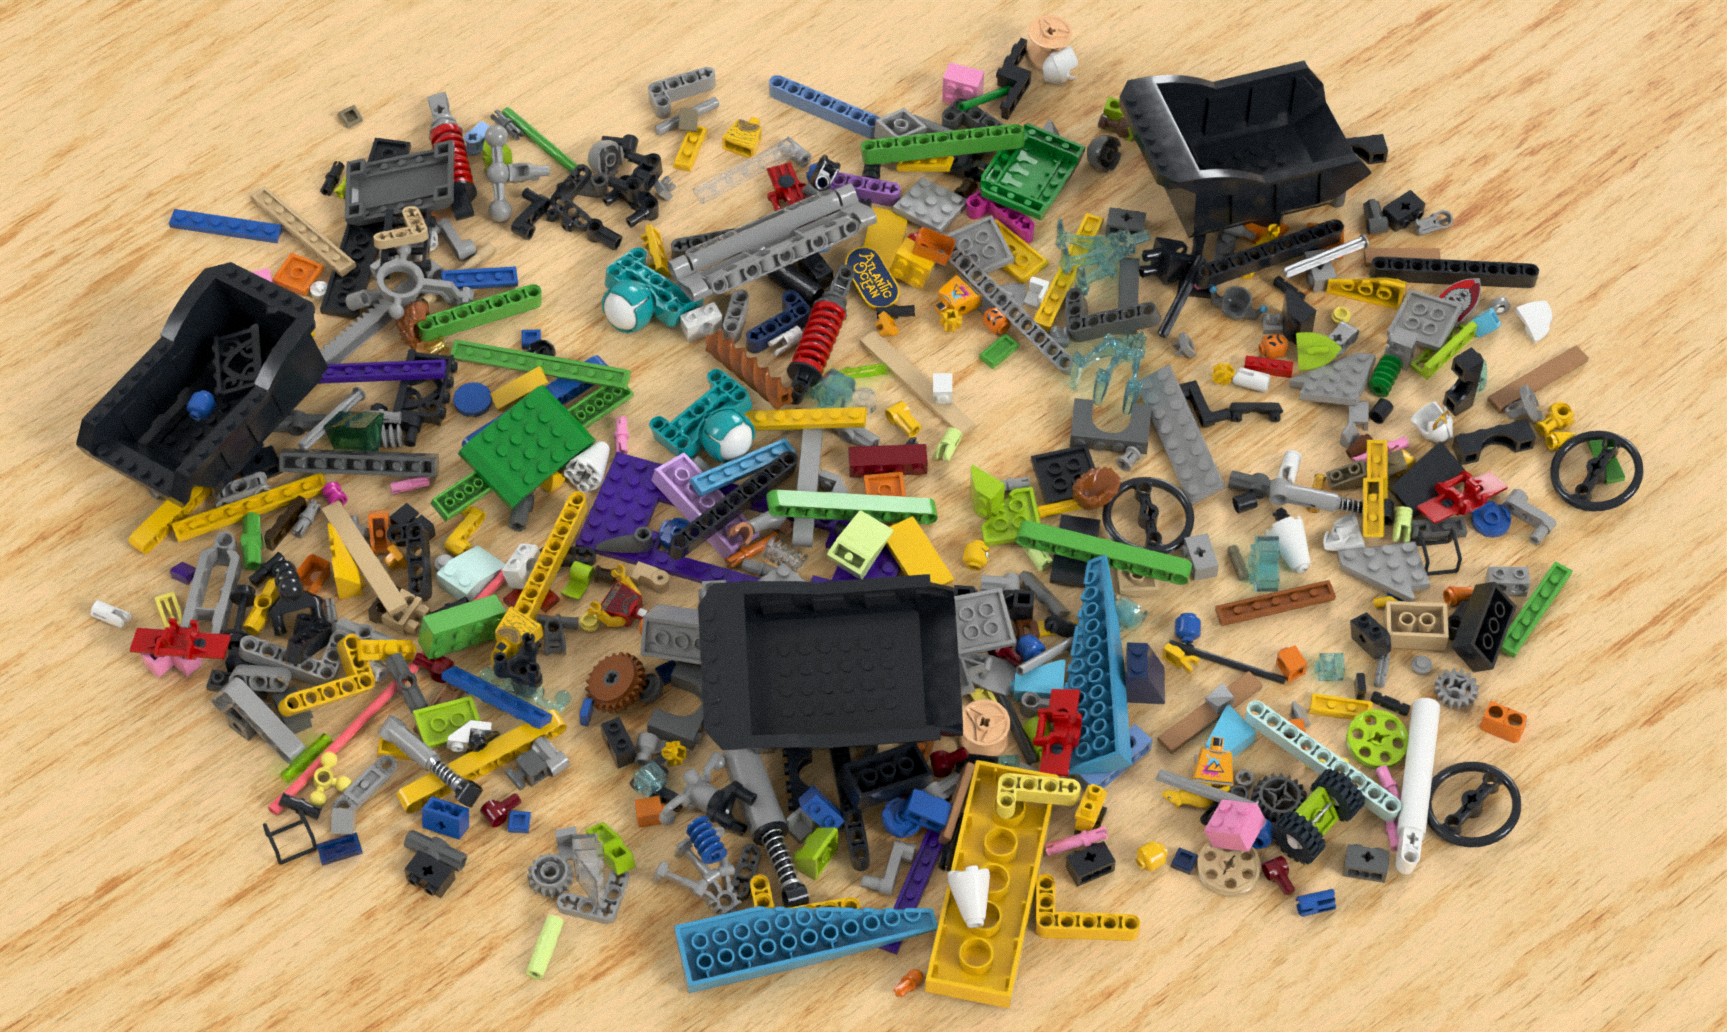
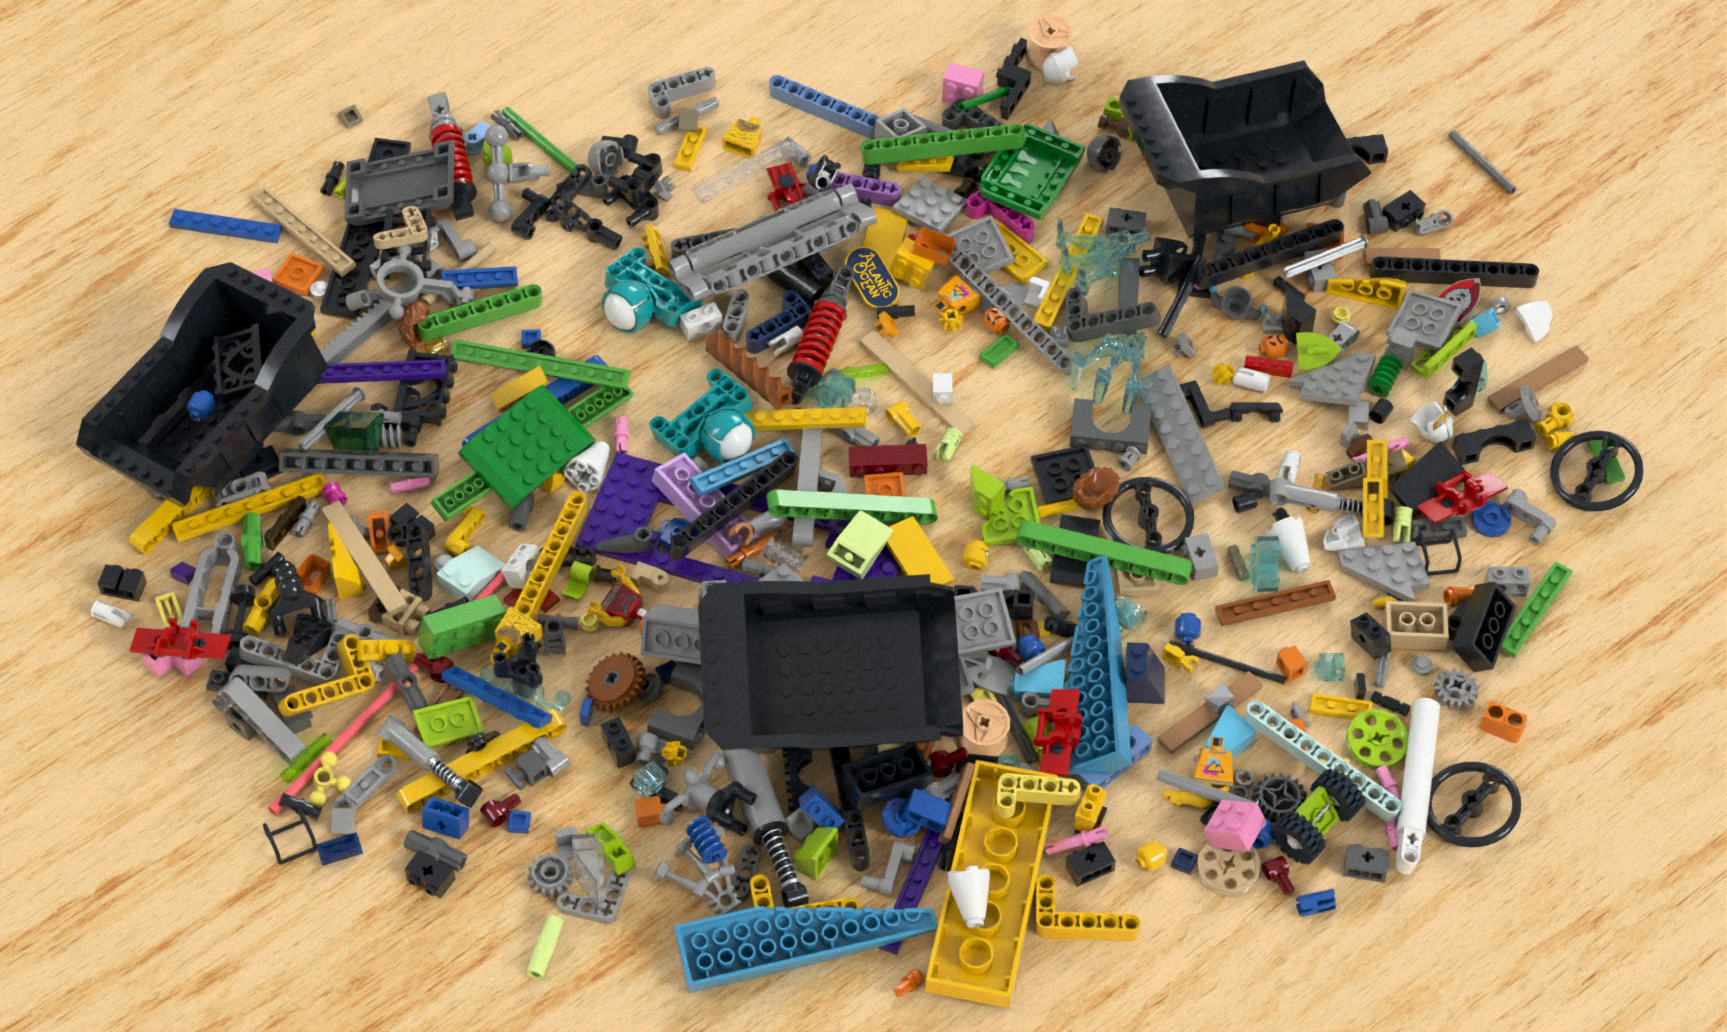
(122, 583): none -> black piece
(459, 739): white slope -> none
(472, 399): blue tile -> none
(1482, 162): none -> dark grey piece

